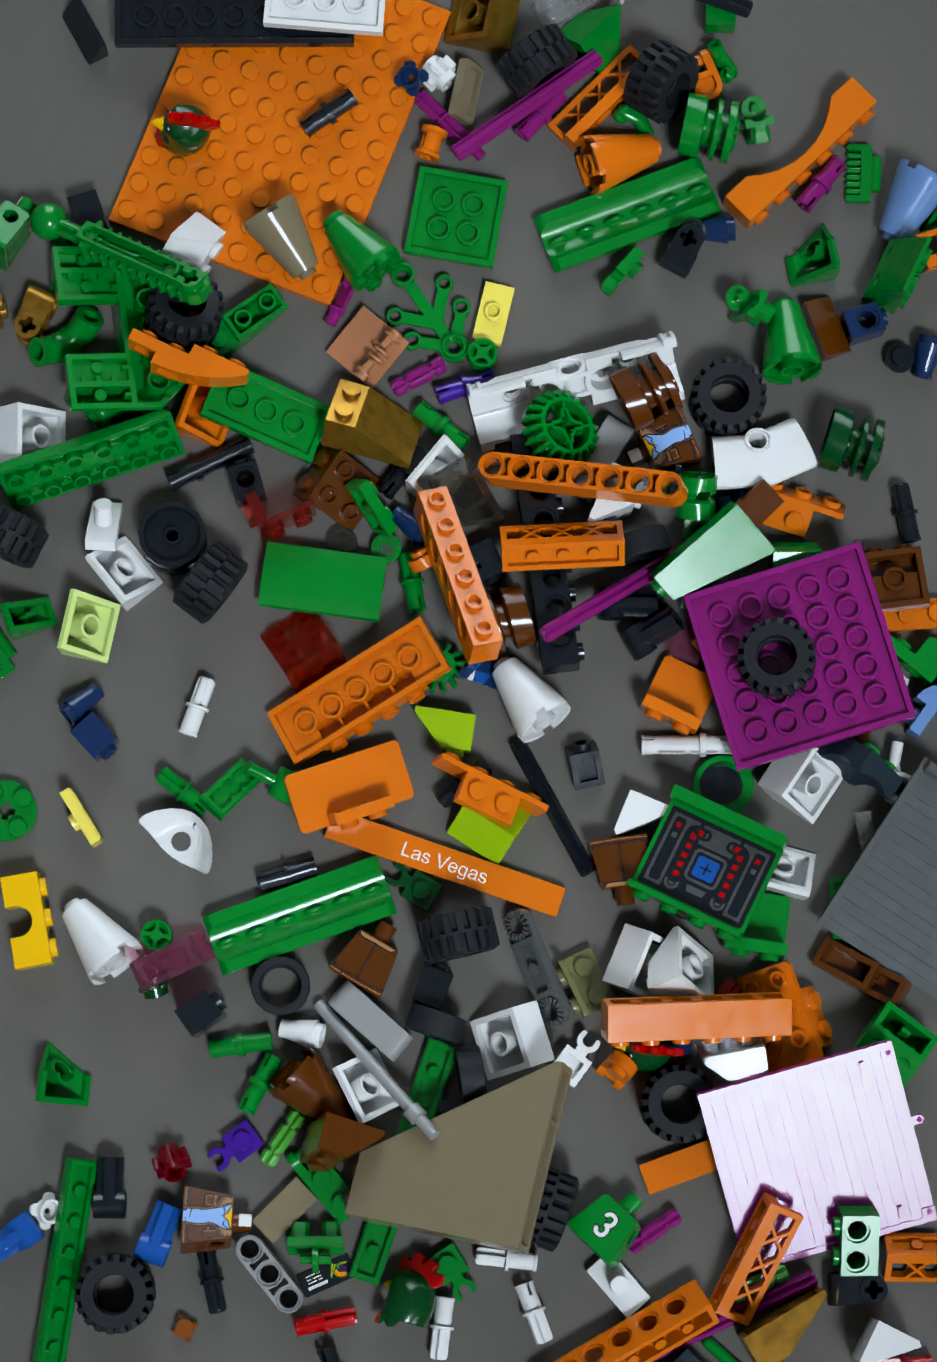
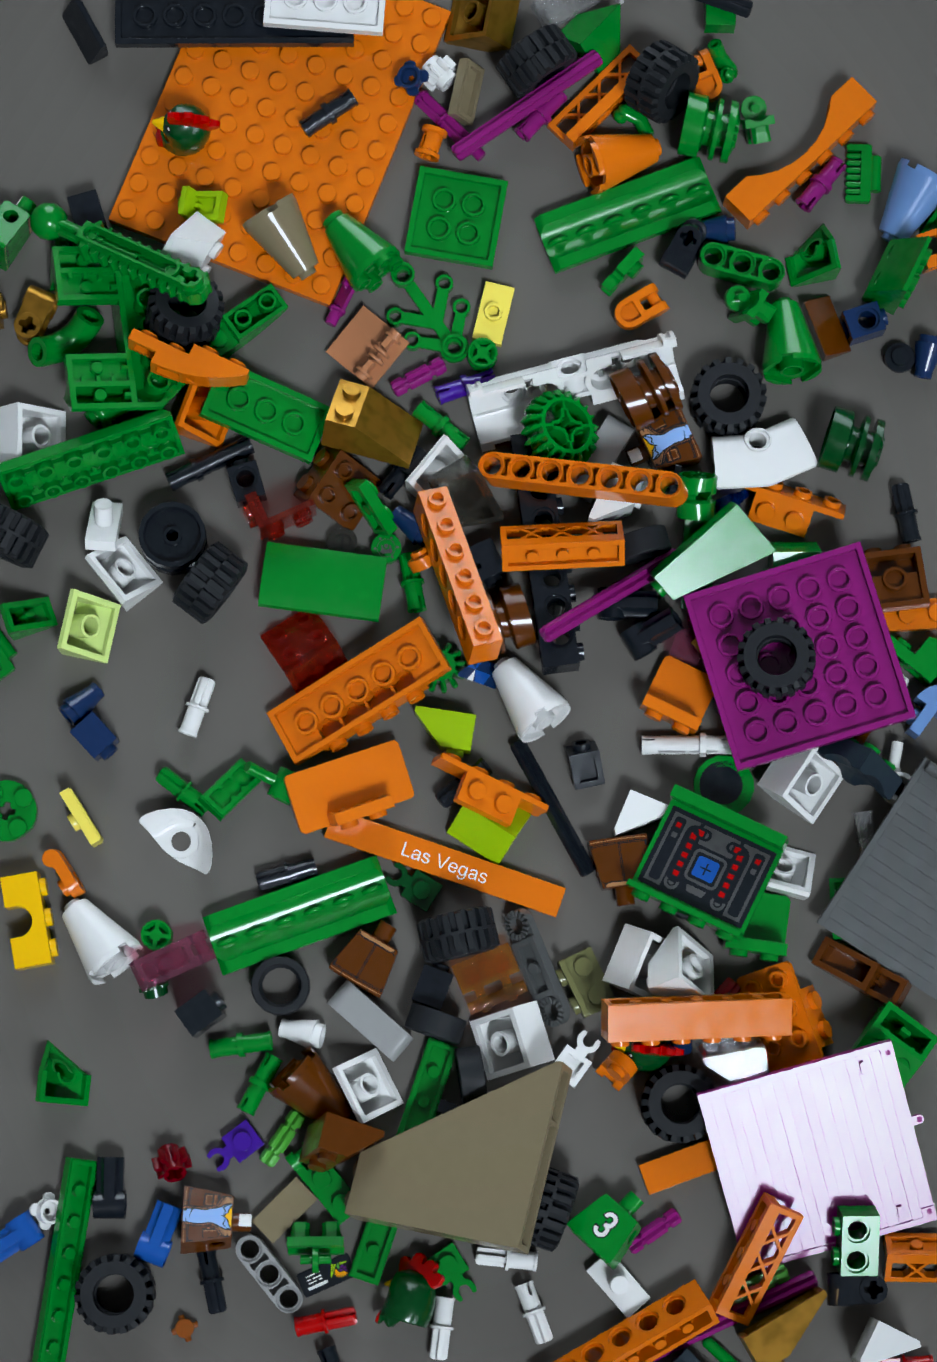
(70, 882): none -> orange plate
(208, 203): none -> lime bracket
(413, 1111): light grey bar -> none
(484, 970): none -> clear orange plate
(631, 314): none -> orange plate
(756, 264): none -> green beam
(759, 503): reddish brown tile -> none

